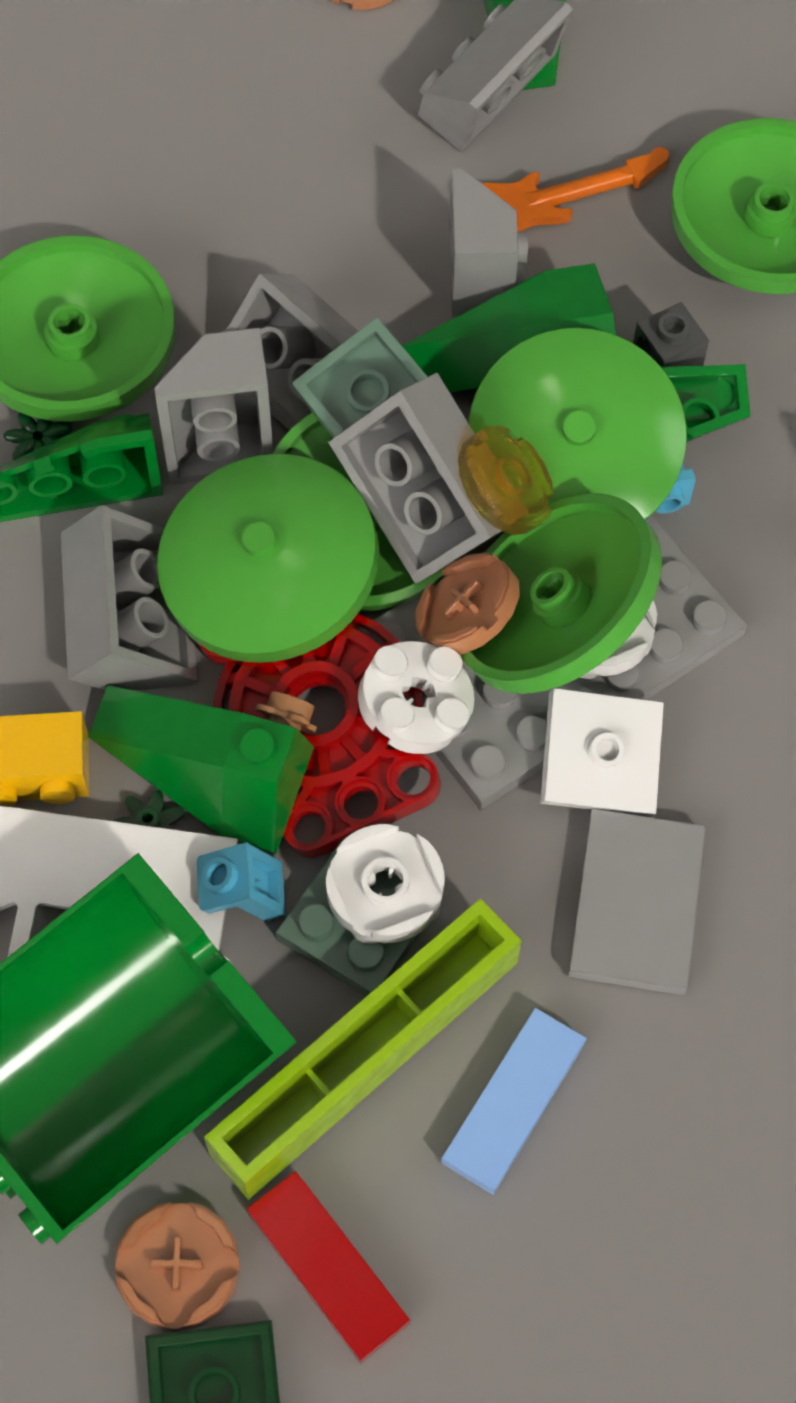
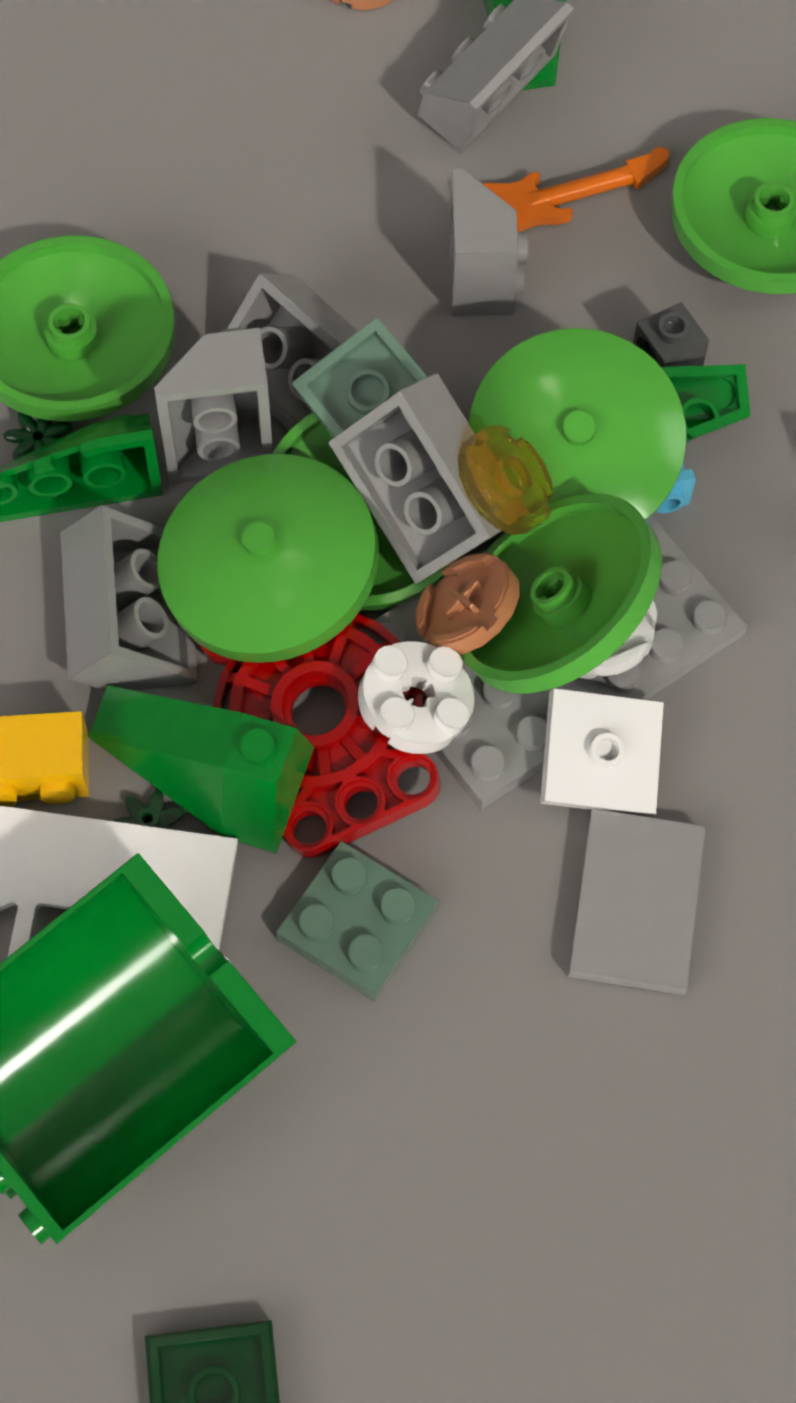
(177, 1266): nougat tile -> none
(241, 879): medium azure bracket -> none
(288, 711): medium nougat plate -> none
(328, 1266): red tile -> none
(363, 1049): lime brick -> none
(379, 917): white plate -> none
(474, 341): green wedge -> none
(513, 1101): light blue tile -> none

